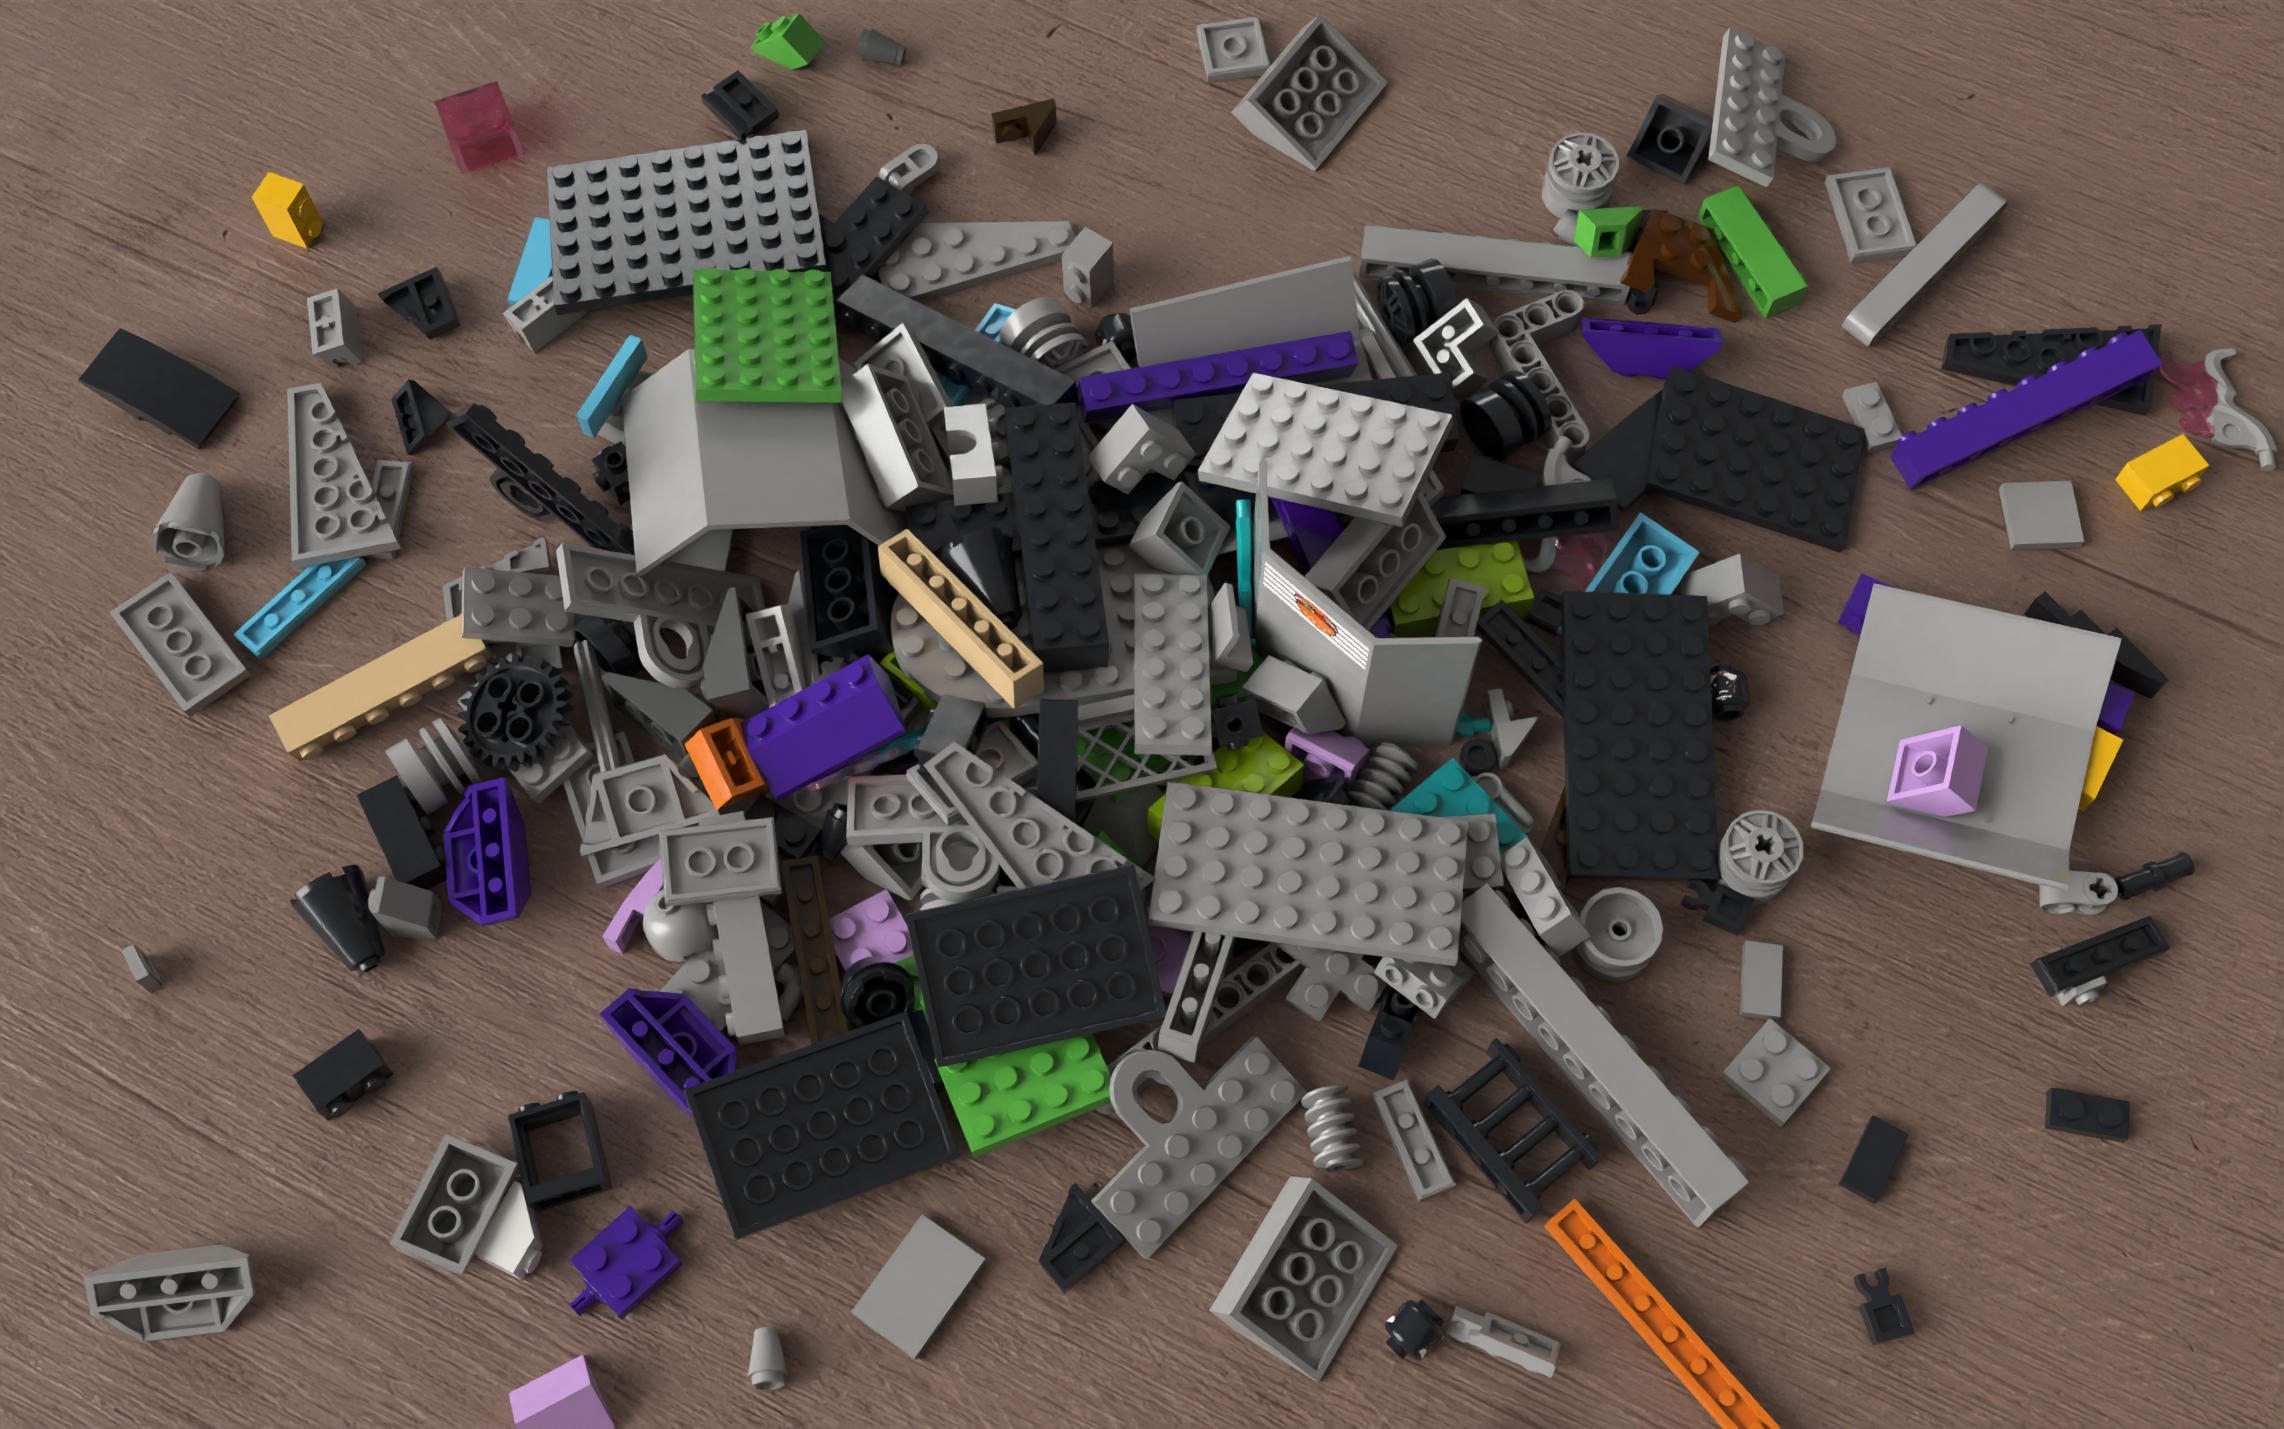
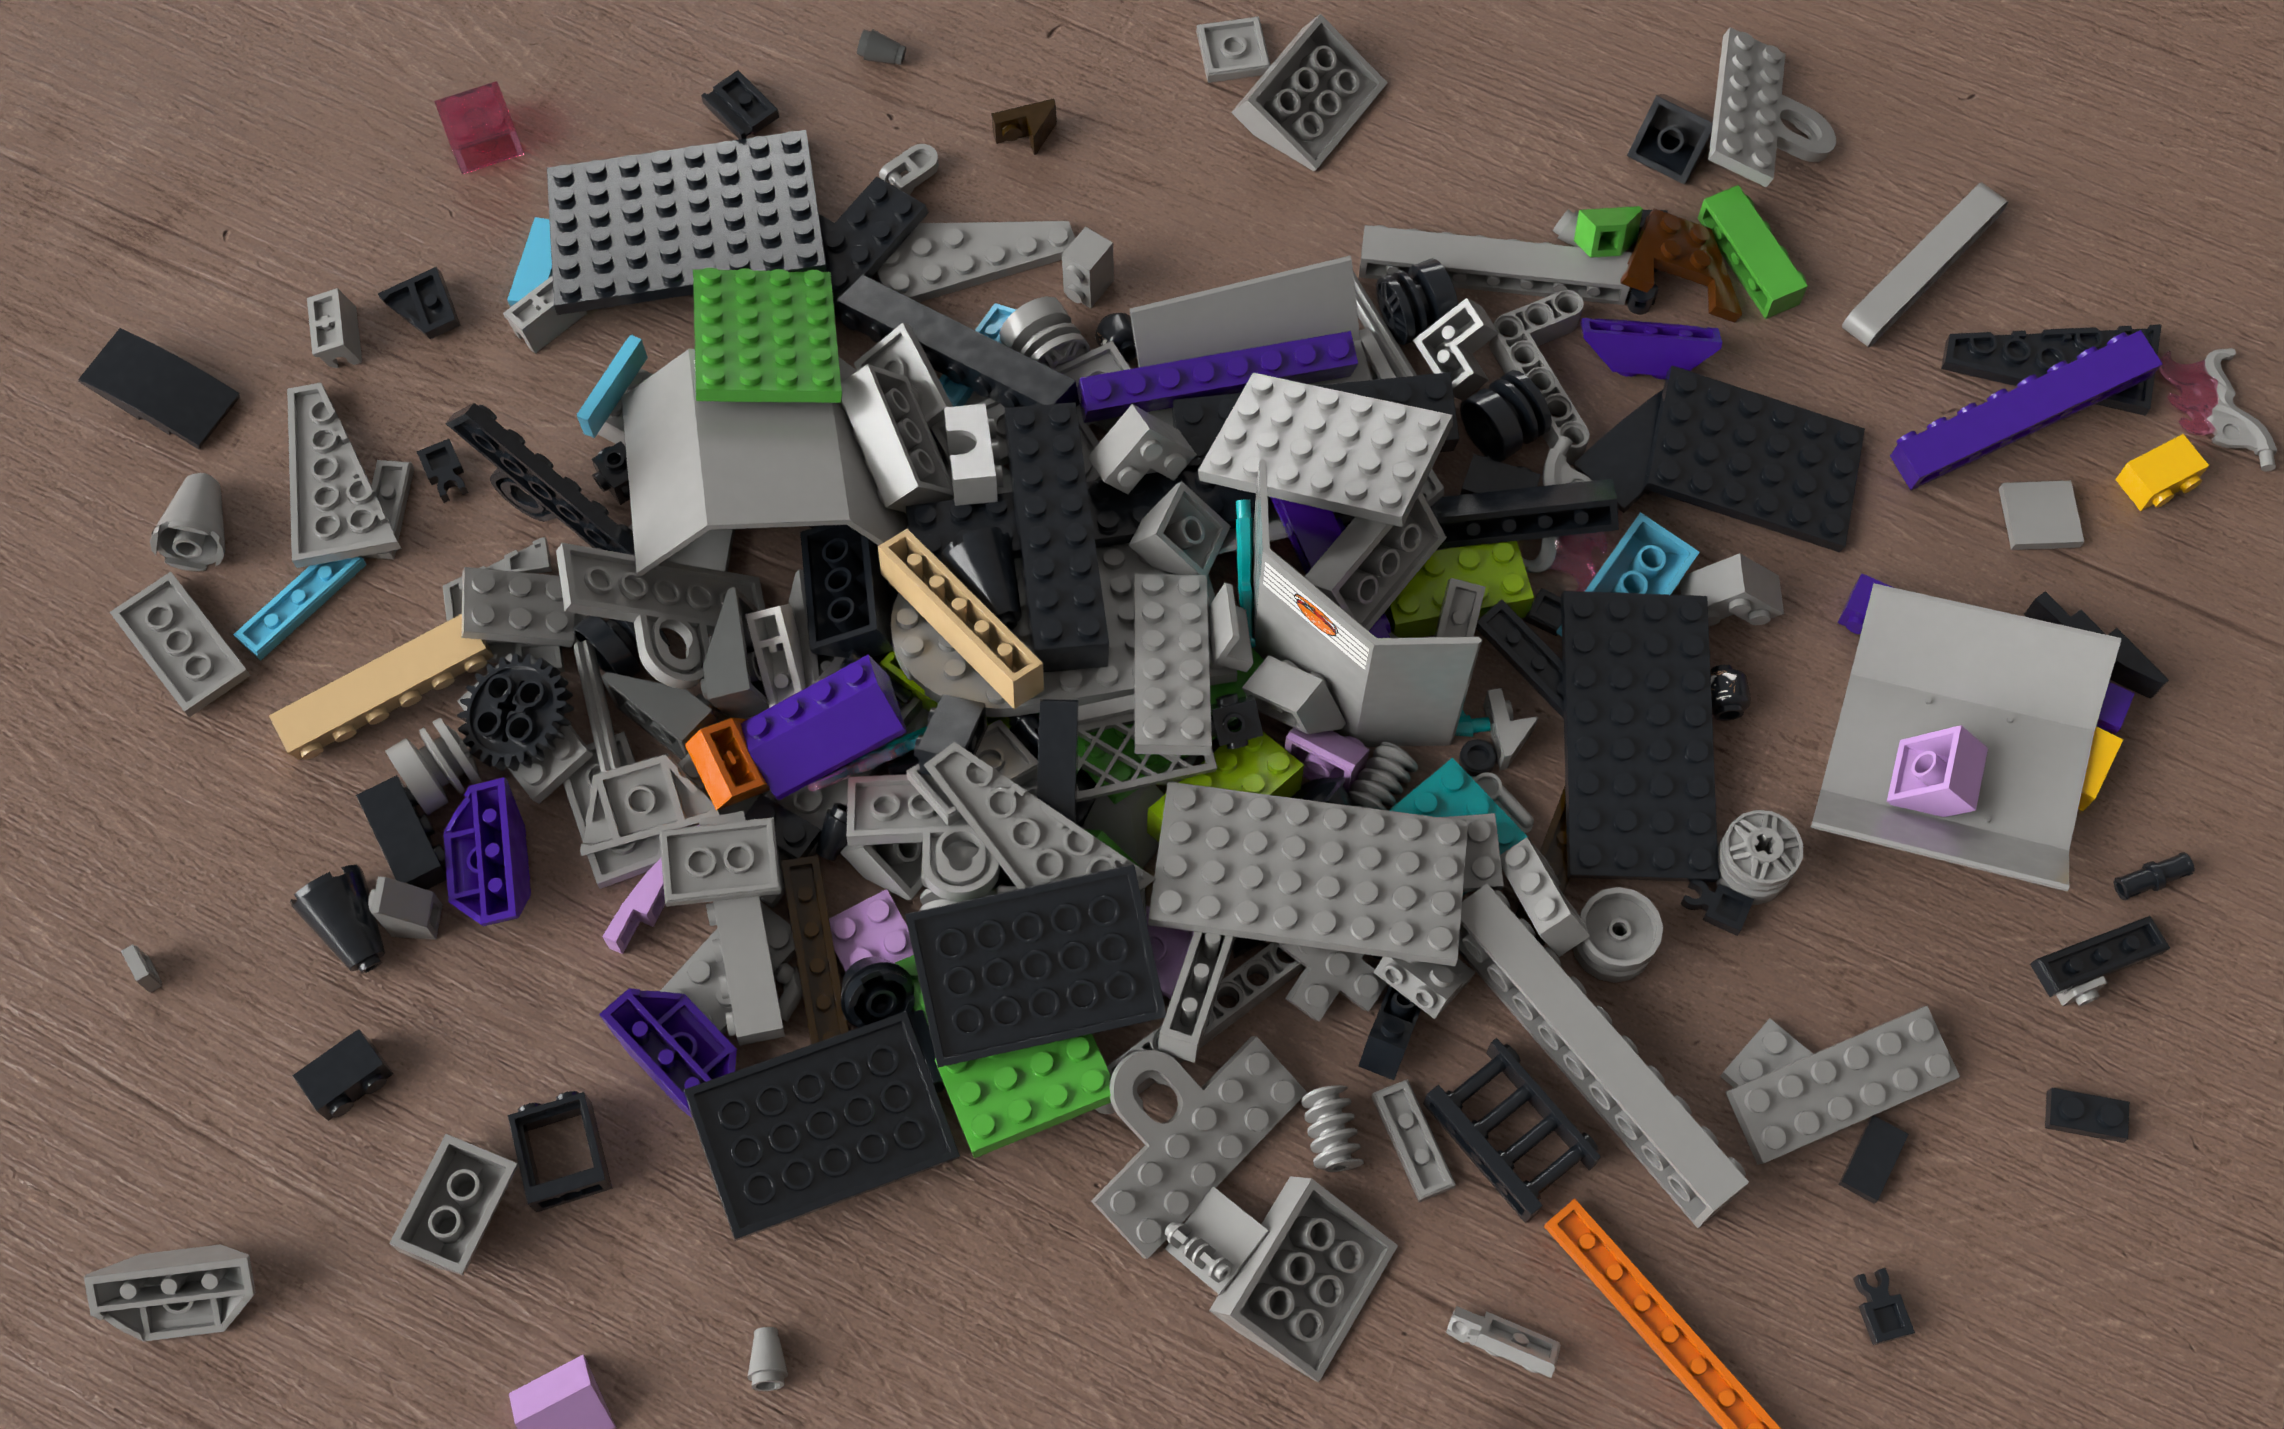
(288, 210): yellow brick -> none
(417, 415): black slope -> none
(442, 467): none -> black plate
(512, 1236): white slope -> none
(626, 1262): dark purple plate -> none
(677, 929): light grey cylinder -> none
(788, 41): bright green slope -> none
(918, 1287): light grey tile -> none
(1078, 1241): black wing -> none
(1215, 1240): none -> light grey hinge
(1414, 1330): black head -> none
(1580, 174): light grey wheel -> none
(1761, 980): light grey tile -> none
(1842, 1085): none -> light grey plate
(1870, 214): light grey tile -> none
(1872, 412): light grey plate -> none
(2079, 897): light grey piece -> none

